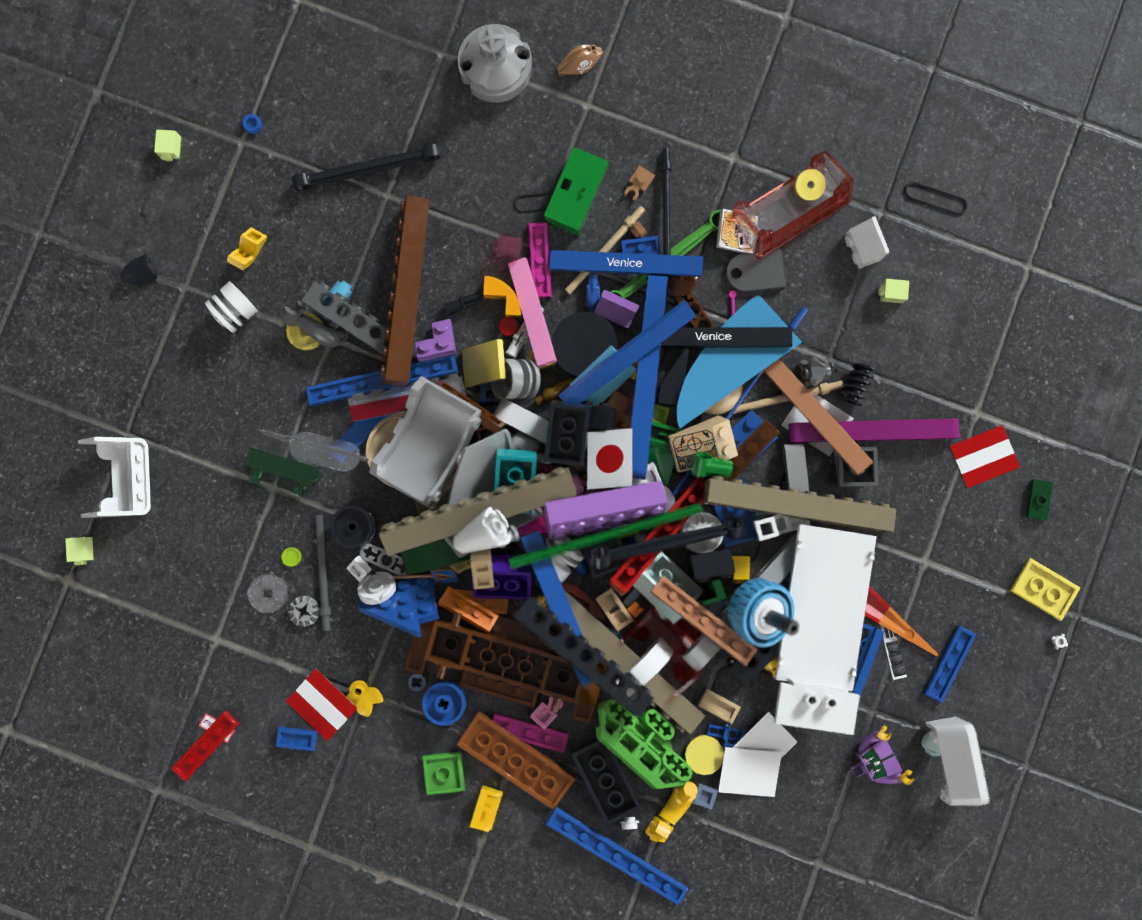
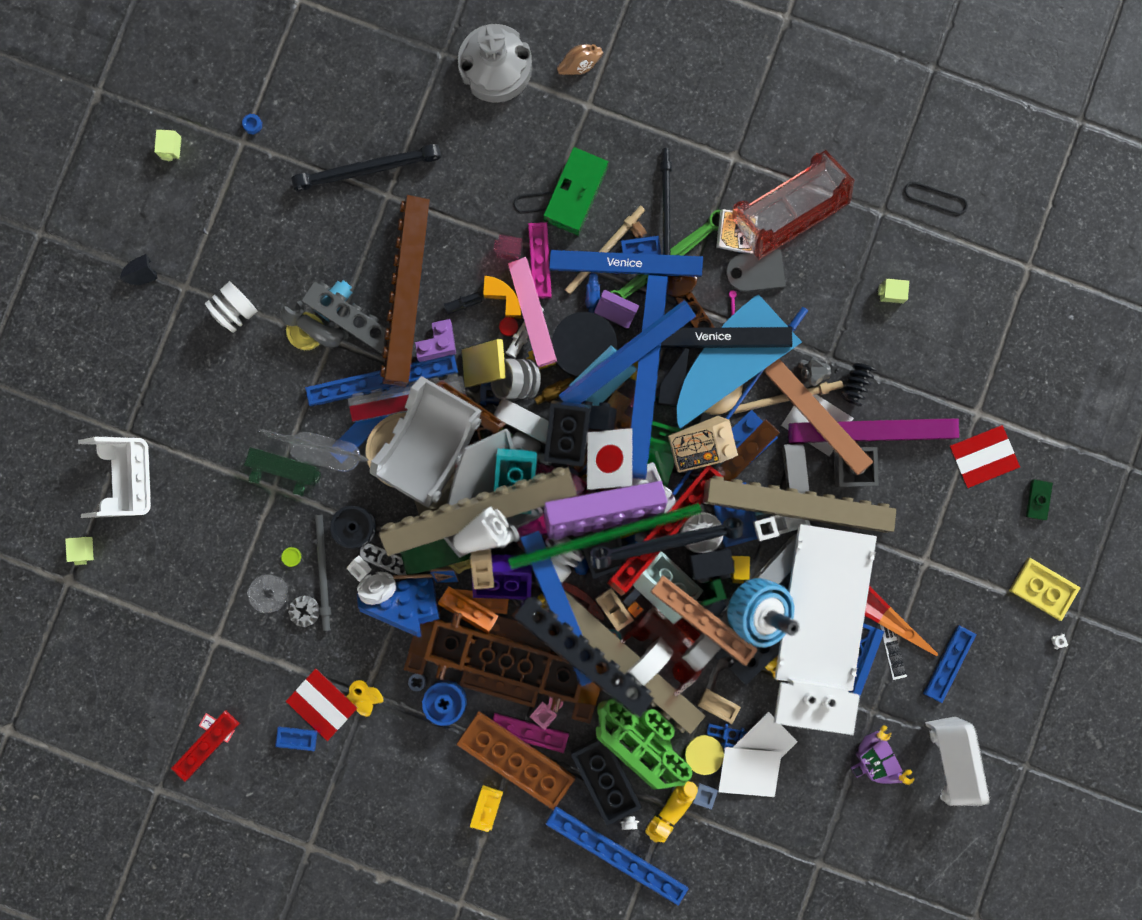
(248, 249): yellow slope -> none
(443, 773): bright green tile -> none
(640, 181): medium nougat plate -> none
(660, 414): lime tile -> none
(706, 465): green piece -> none
(818, 184): light yellow piece -> none
(866, 243): white slope -> none
(930, 748): light aqua piece -> none

